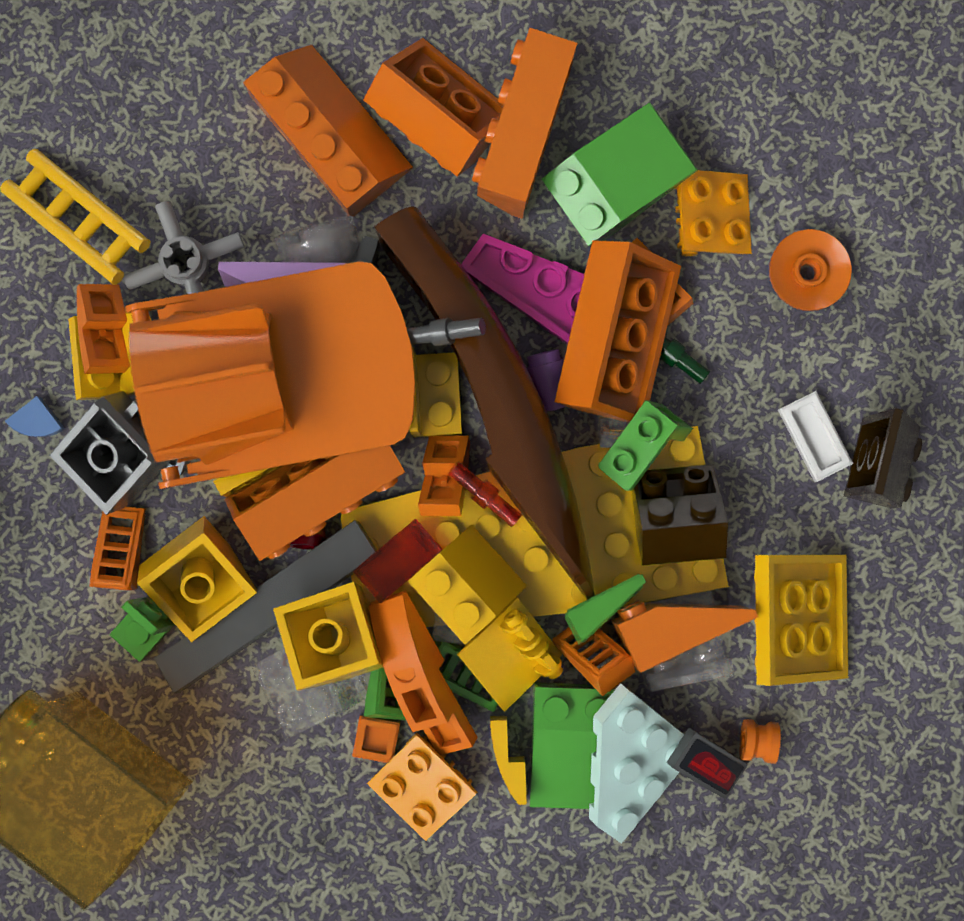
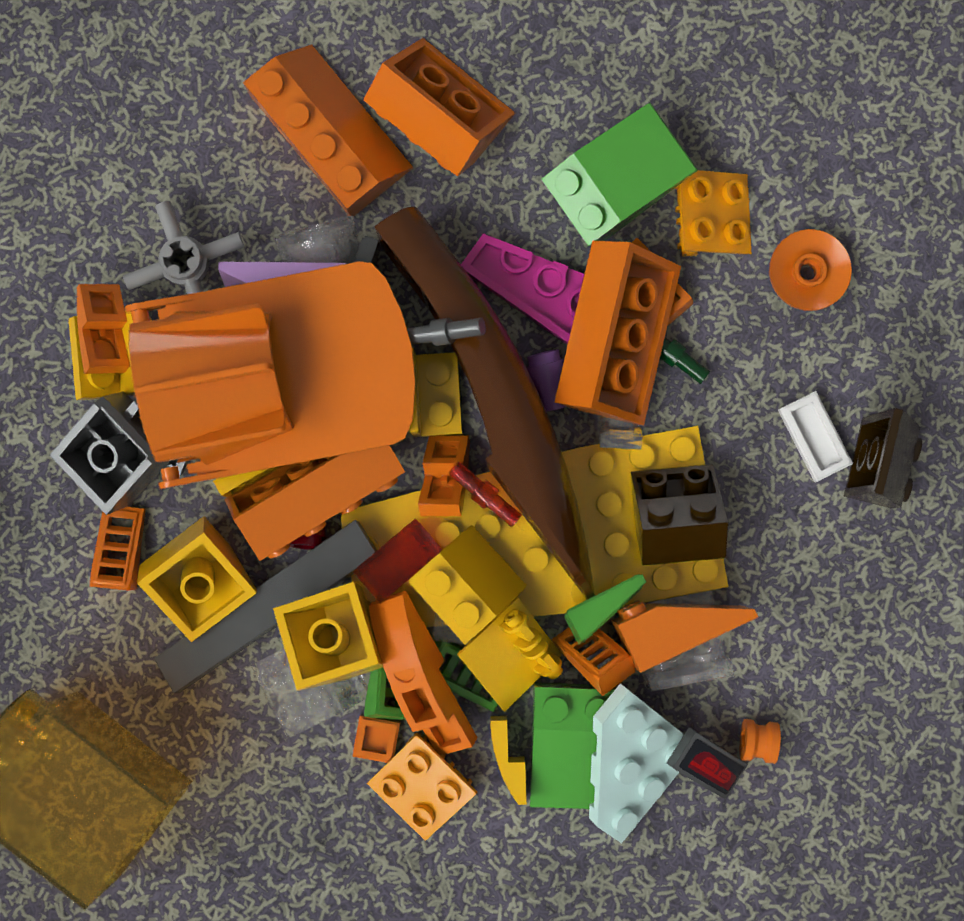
(35, 420): medium blue tile -> none
(78, 239): yellow bar -> none
(141, 627): bright green bracket -> none
(525, 121): orange slope -> none
(642, 443): bright green bracket -> none
(801, 618): yellow plate -> none

